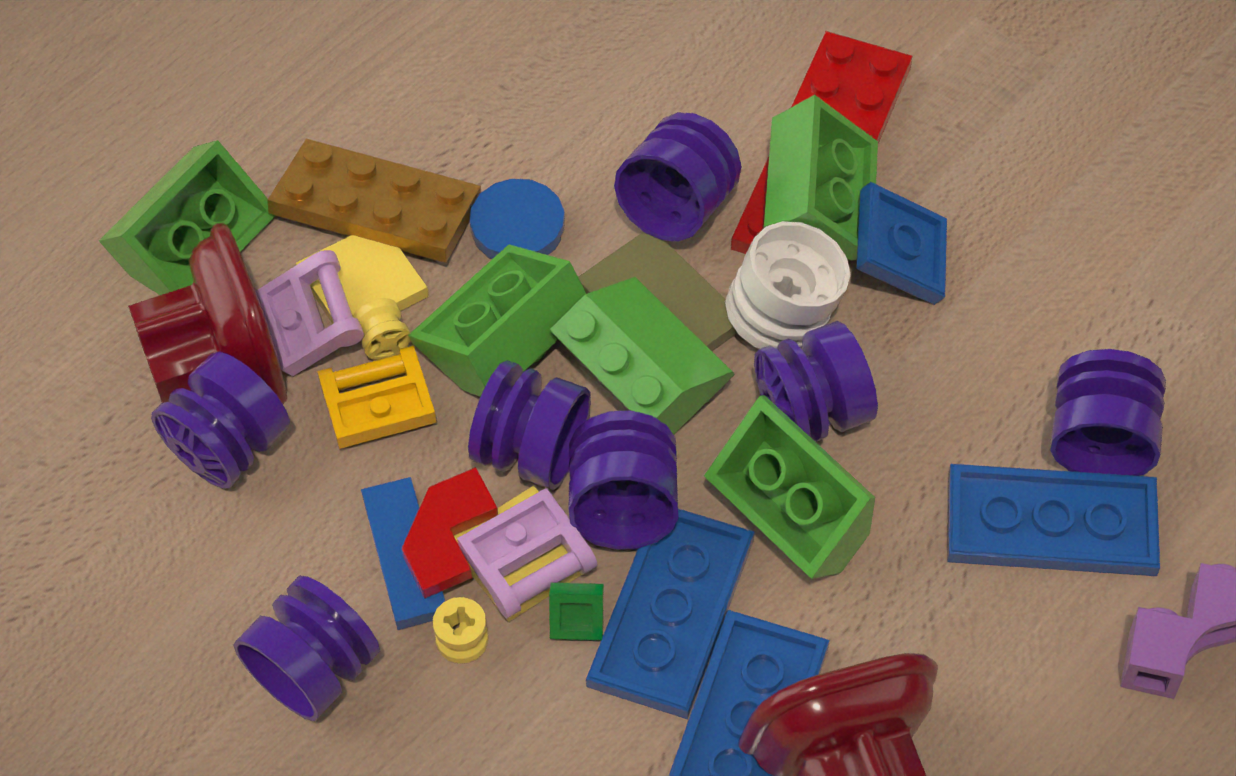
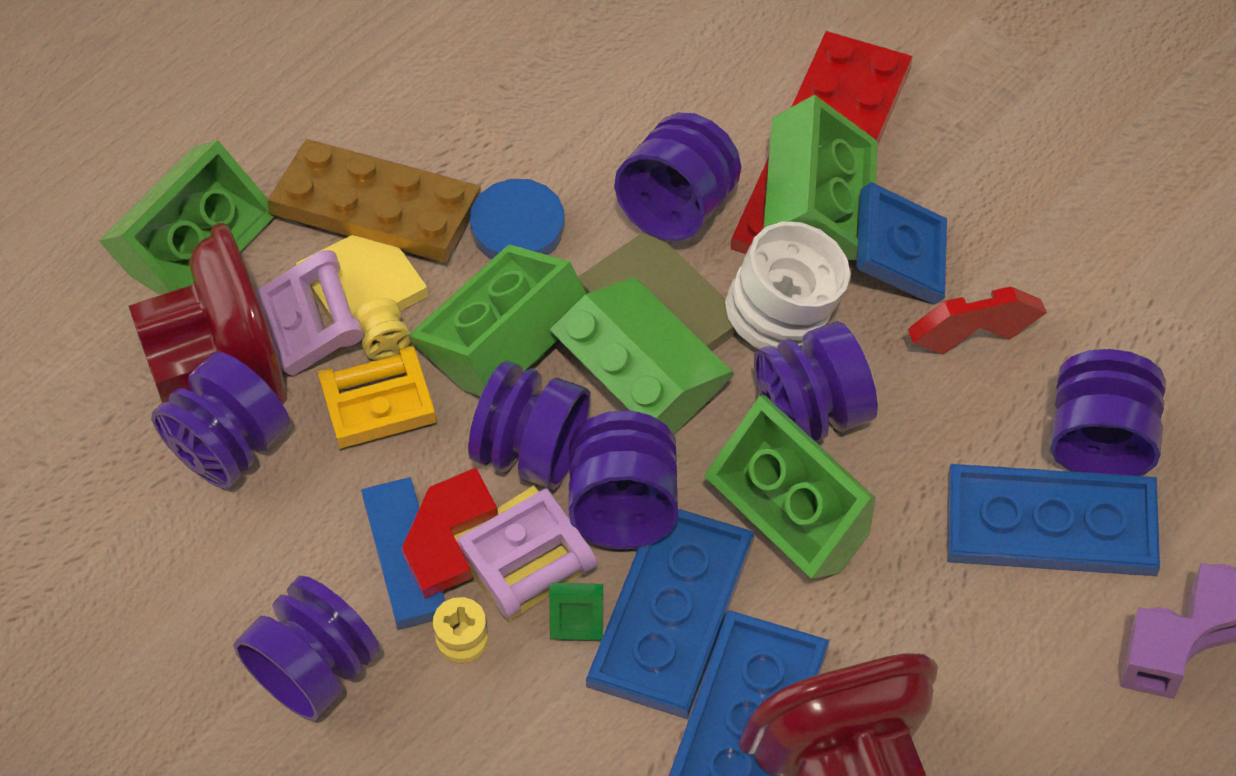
(955, 320): none -> red tile

